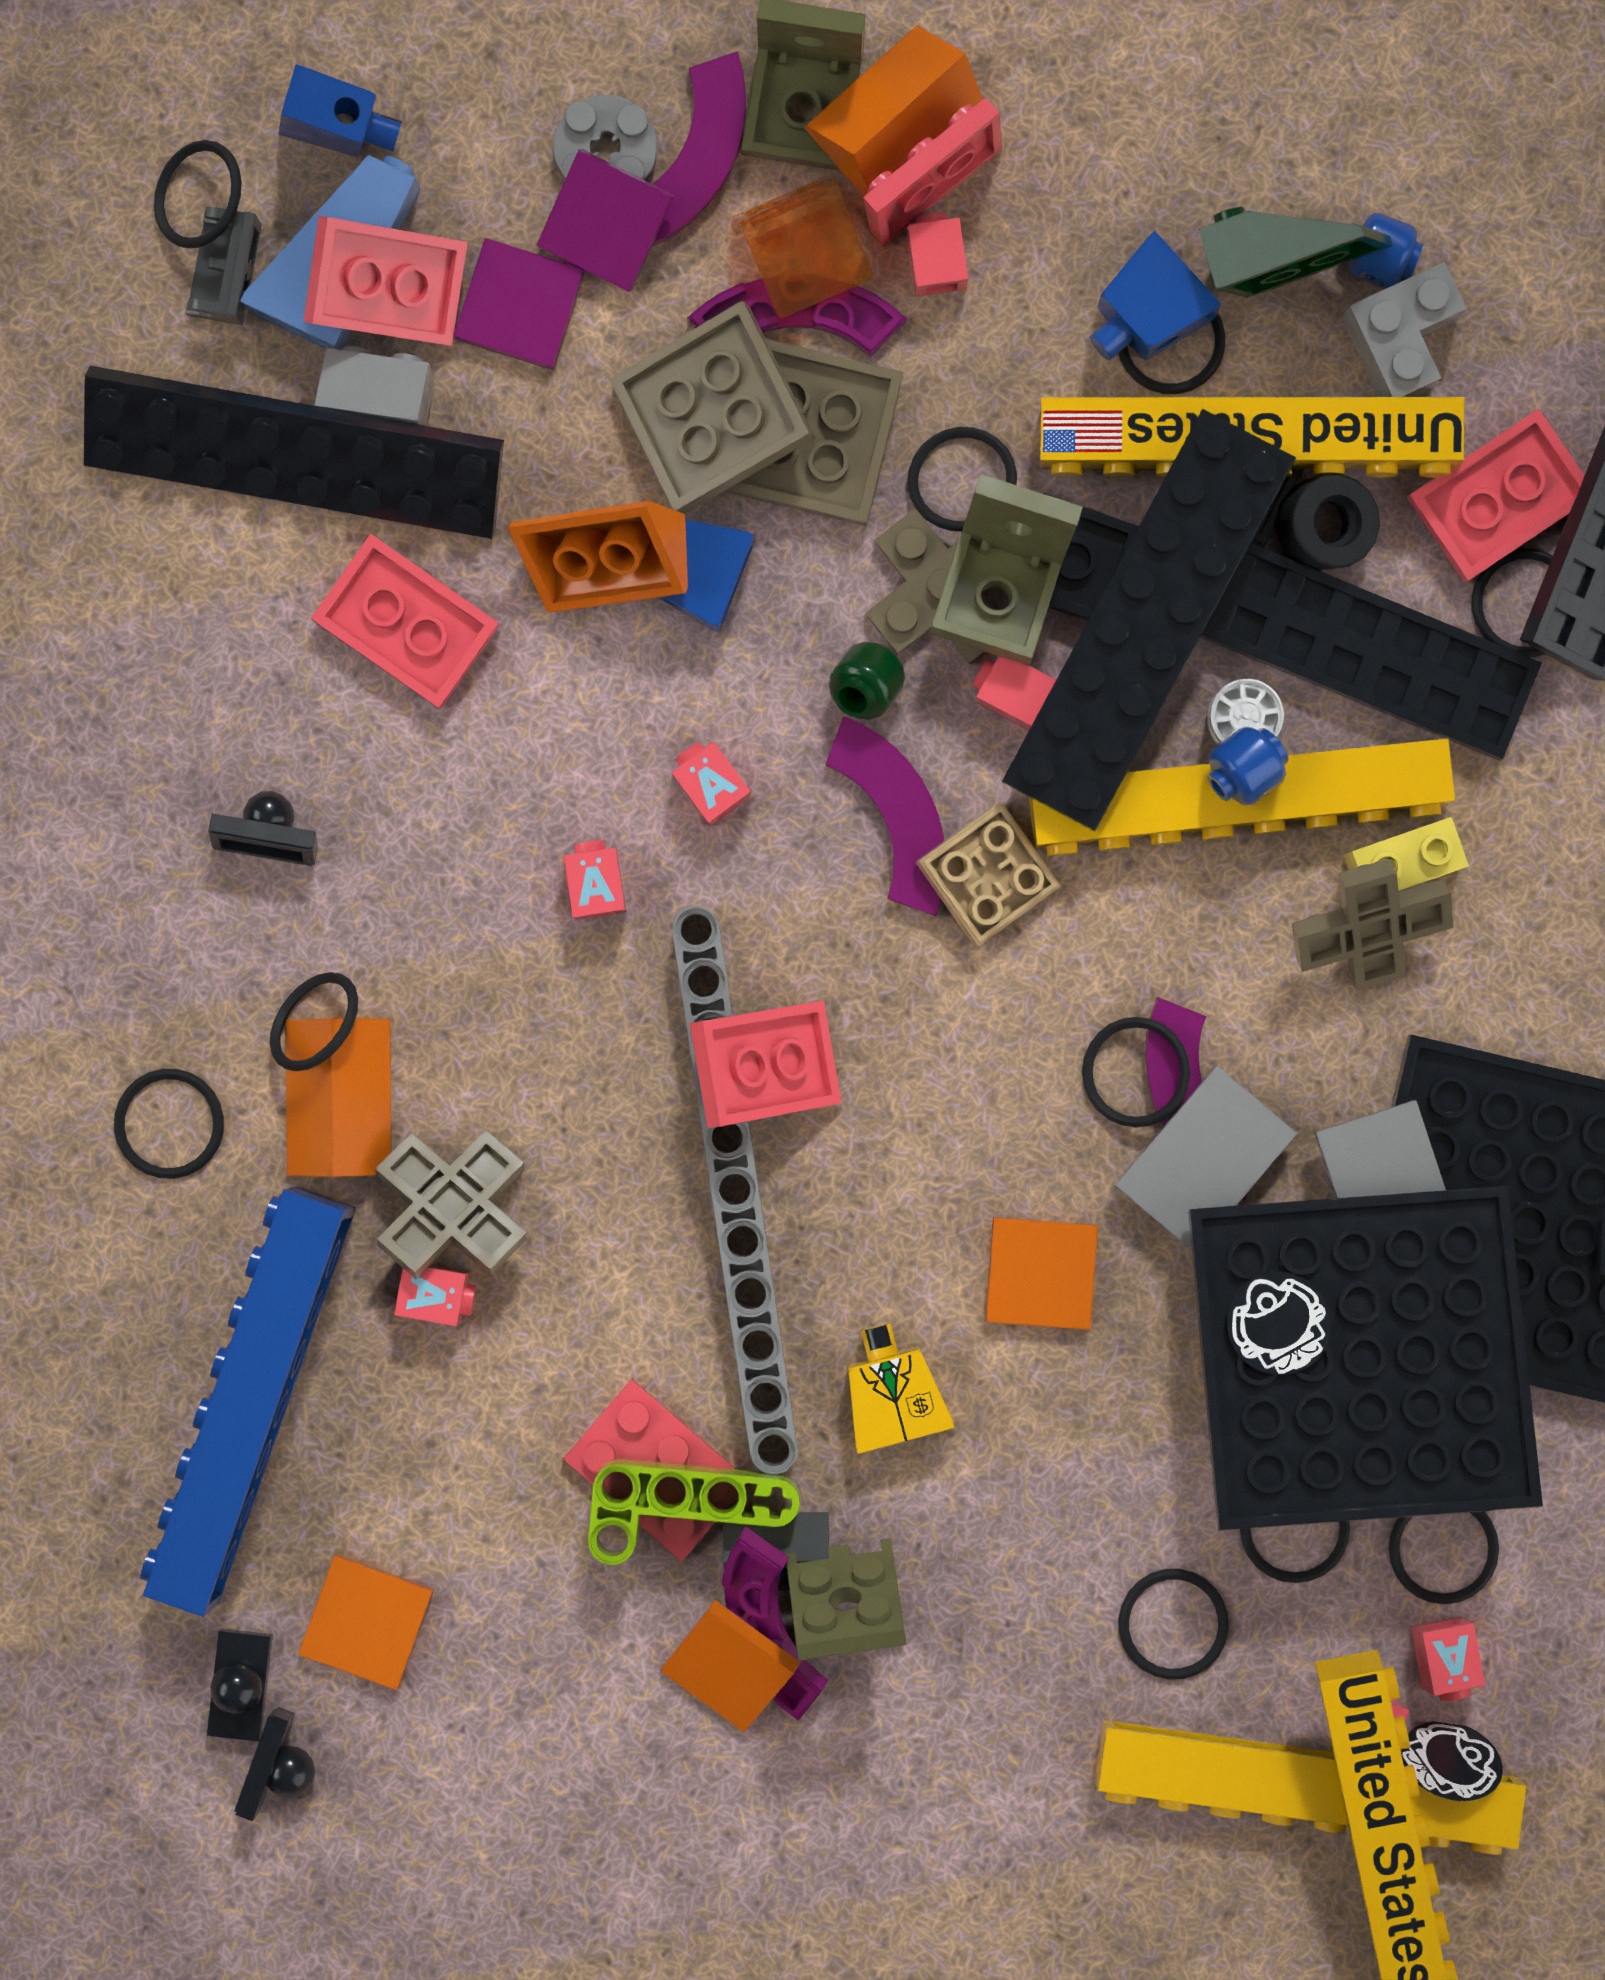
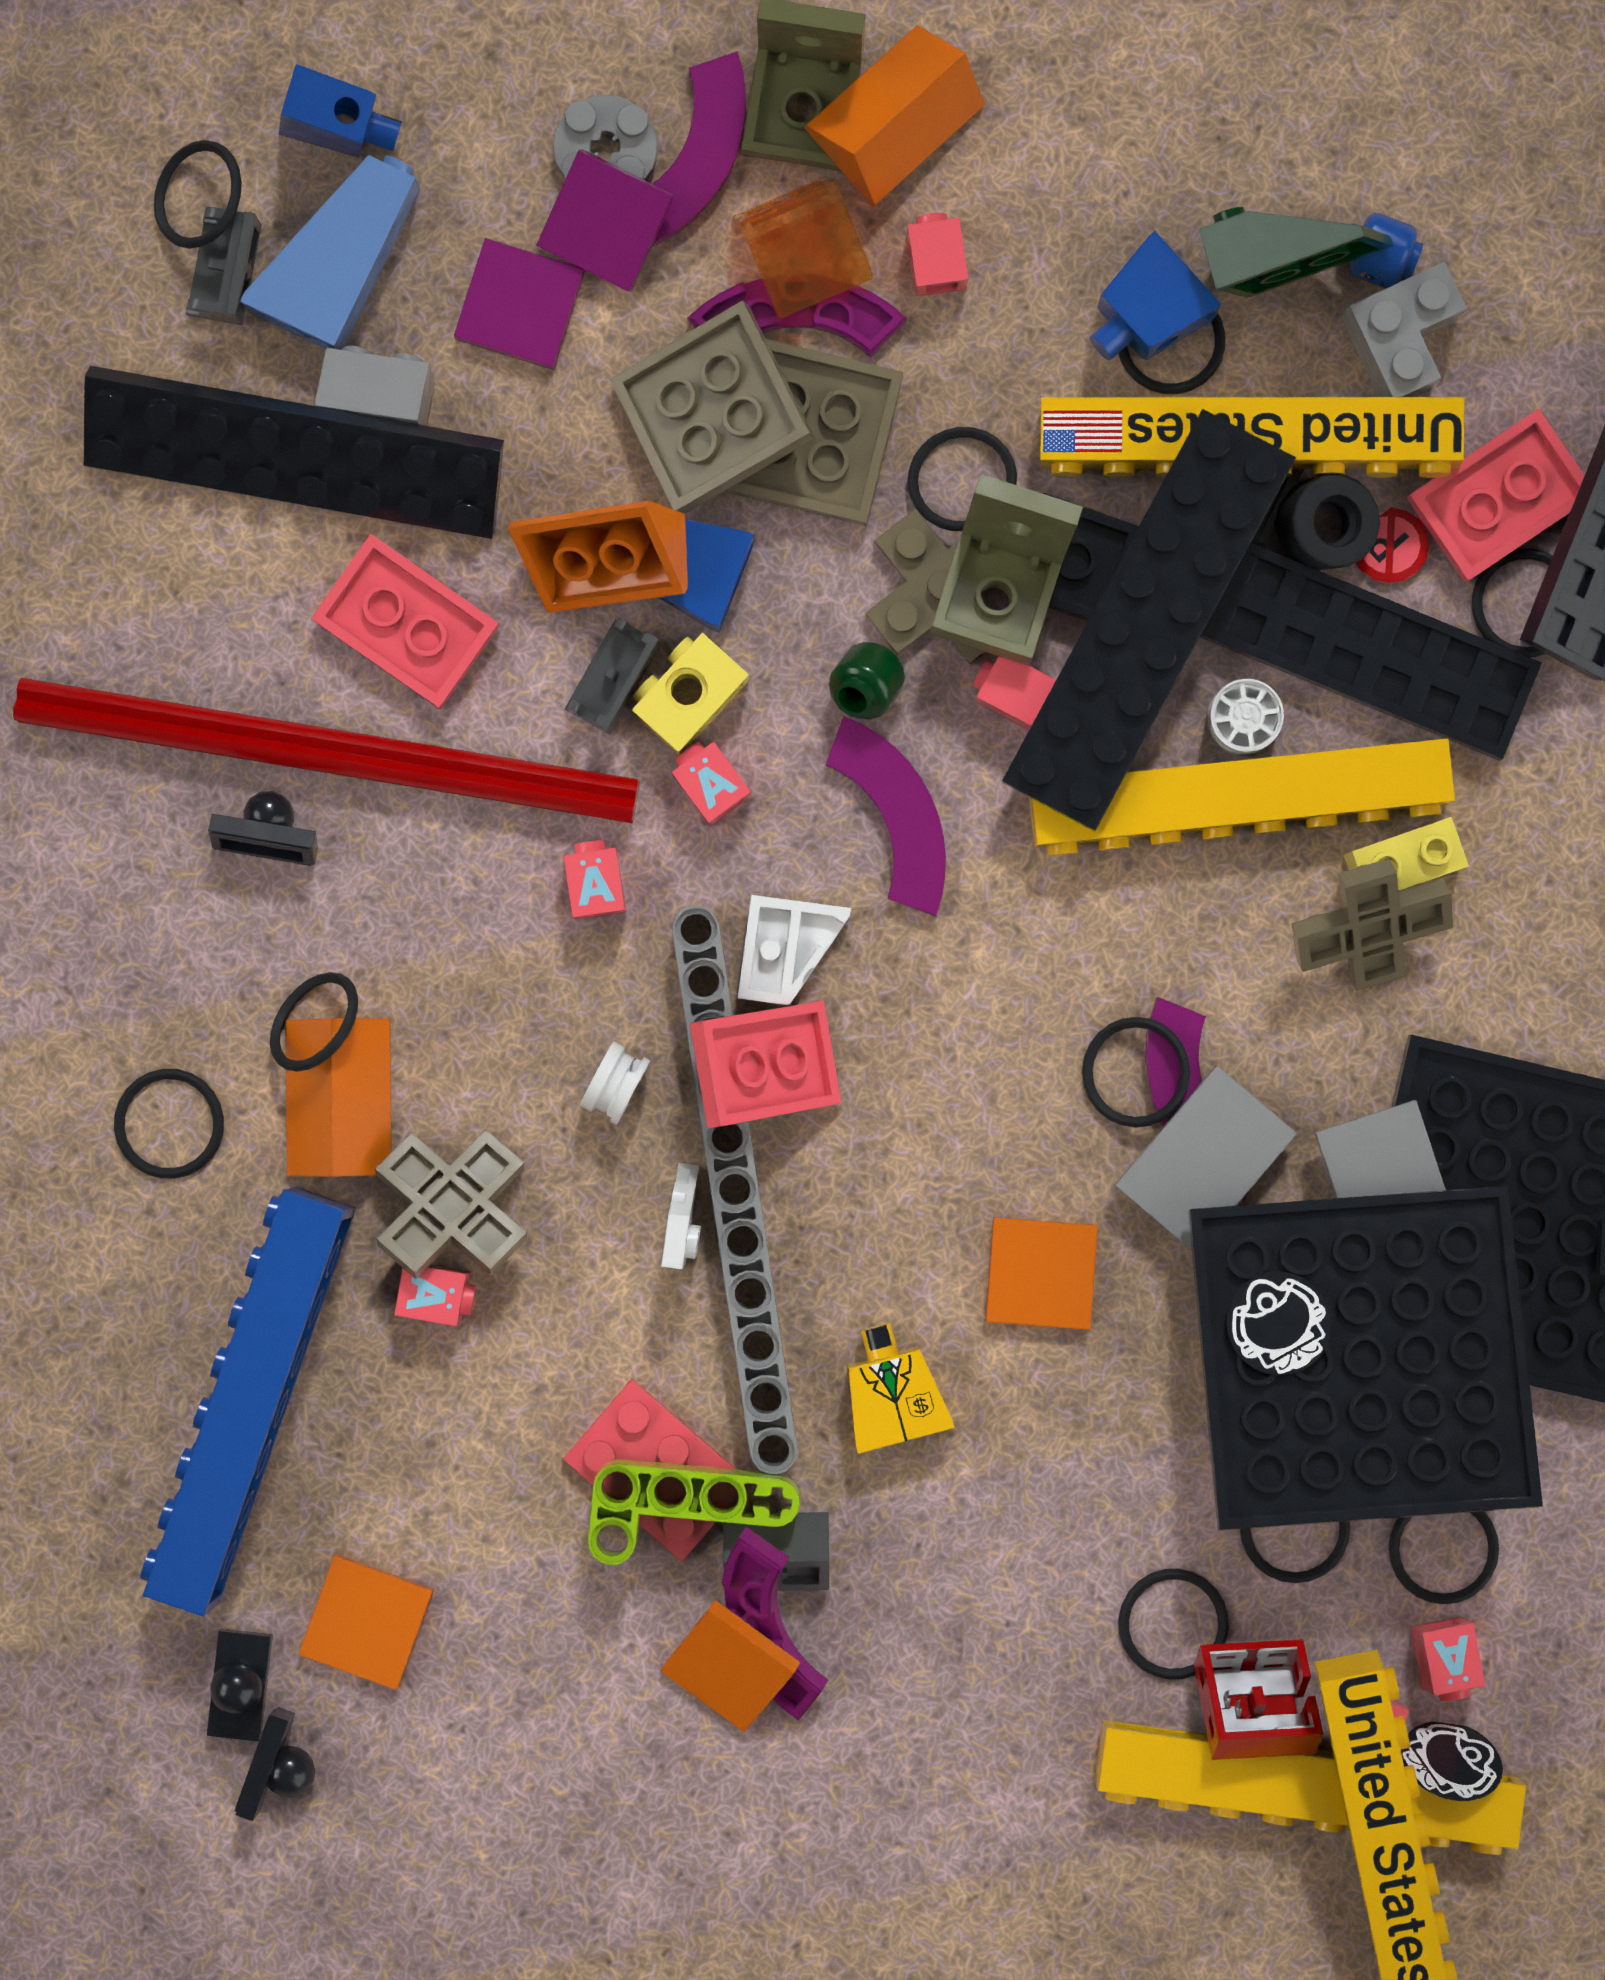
(326, 750): none -> red axle
(385, 281): coral plate -> none
(613, 675): none -> dark grey hinge
(614, 1082): none -> white wheel
(679, 723): none -> light yellow brick
(682, 1236): none -> white wing
(785, 946): none -> white wing
(843, 1578): olive bracket -> none
(933, 170): coral plate -> none
(988, 874): tan tile -> none
(1247, 765): blue head -> none
(1251, 1696): none -> red piece
(1398, 550): none -> piece

